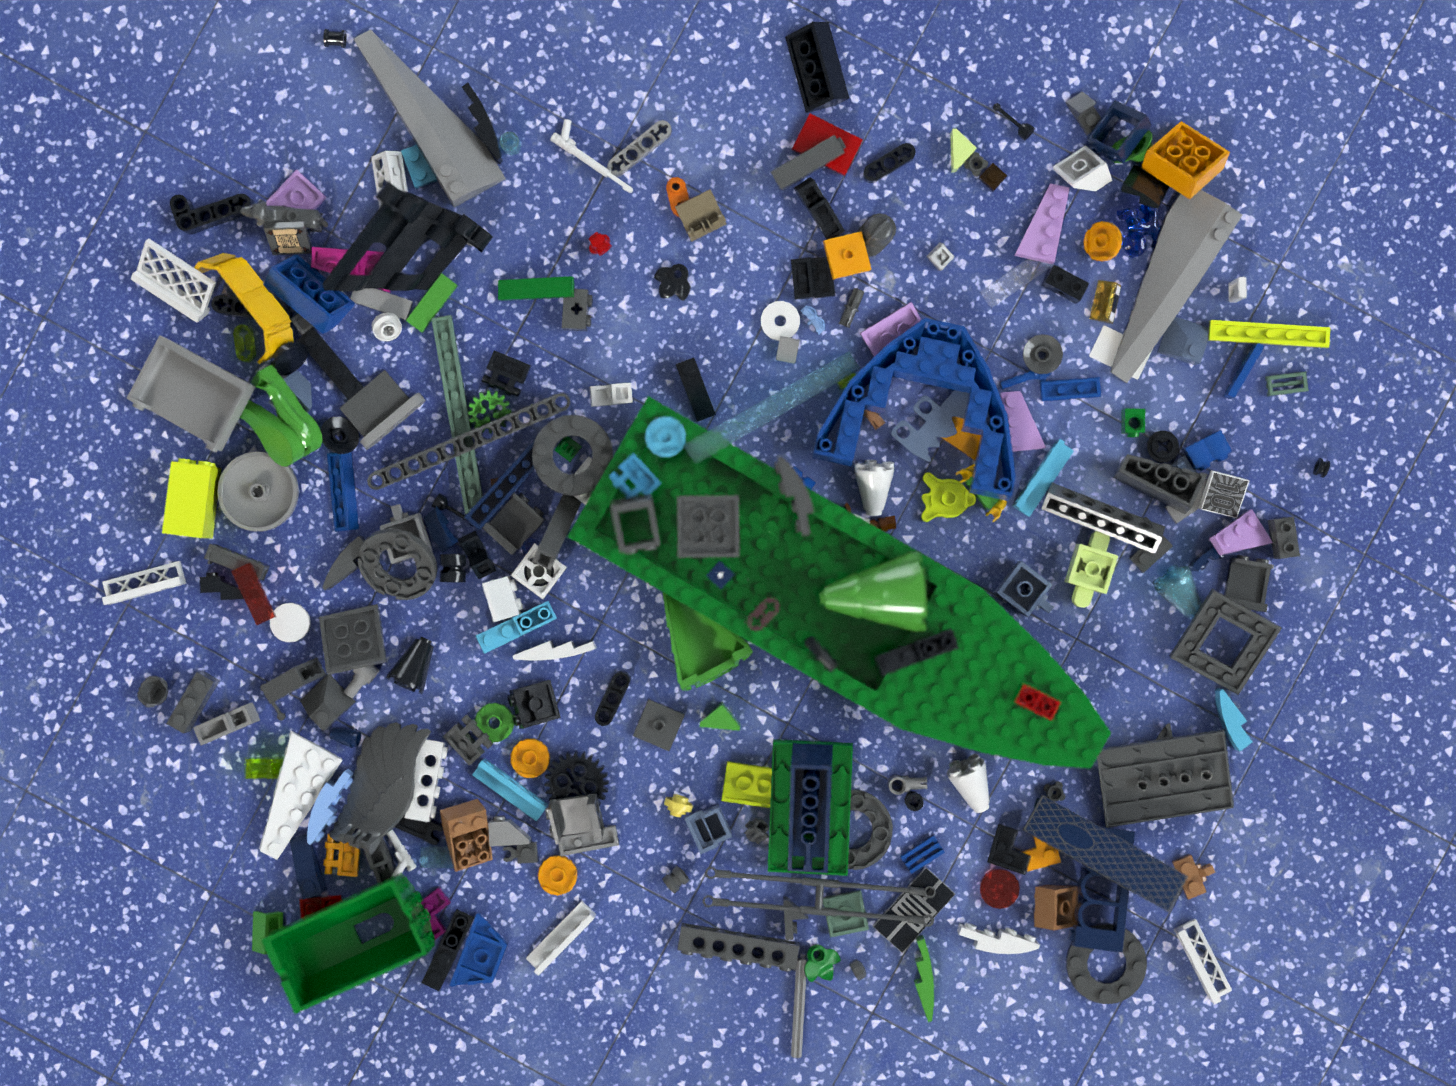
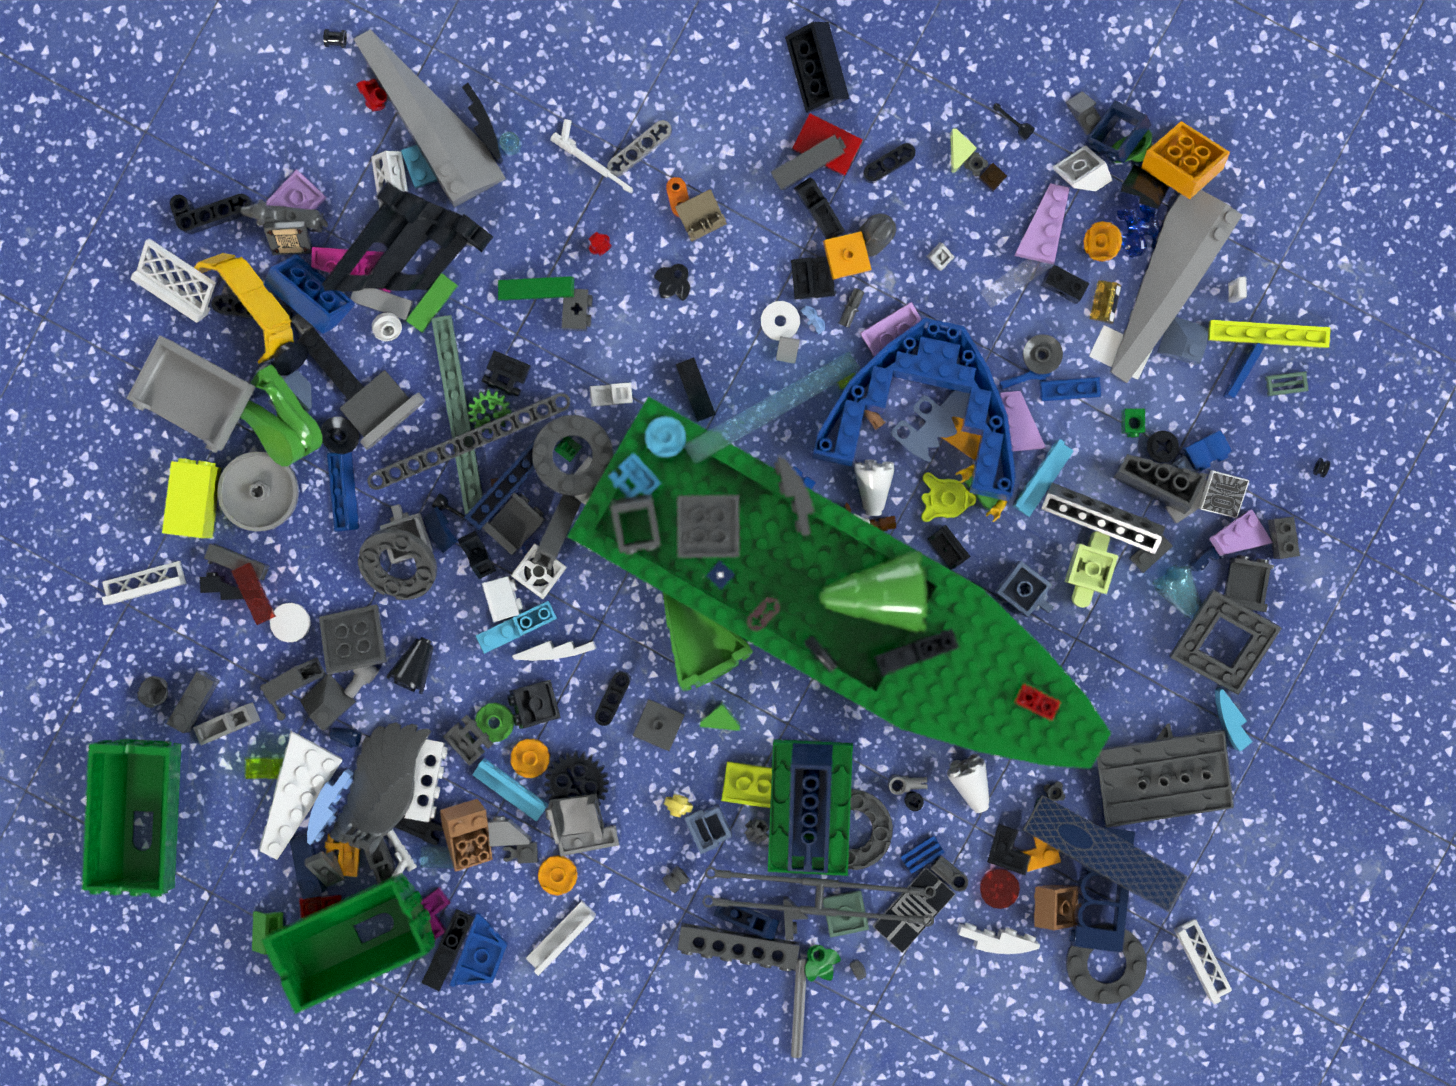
(122, 780): none -> green panel
(249, 342): clear neon green beam -> none
(325, 868): none -> dark grey slope
(344, 564): dark grey slope -> none
(373, 94): none -> red plate
(453, 567): black wheel -> none
(749, 920): none -> dark blue slope
(925, 984): bright green slope -> none
(948, 547): none -> black hinge
(949, 872): none -> dark grey piece
(1196, 875): medium nougat hinge -> none

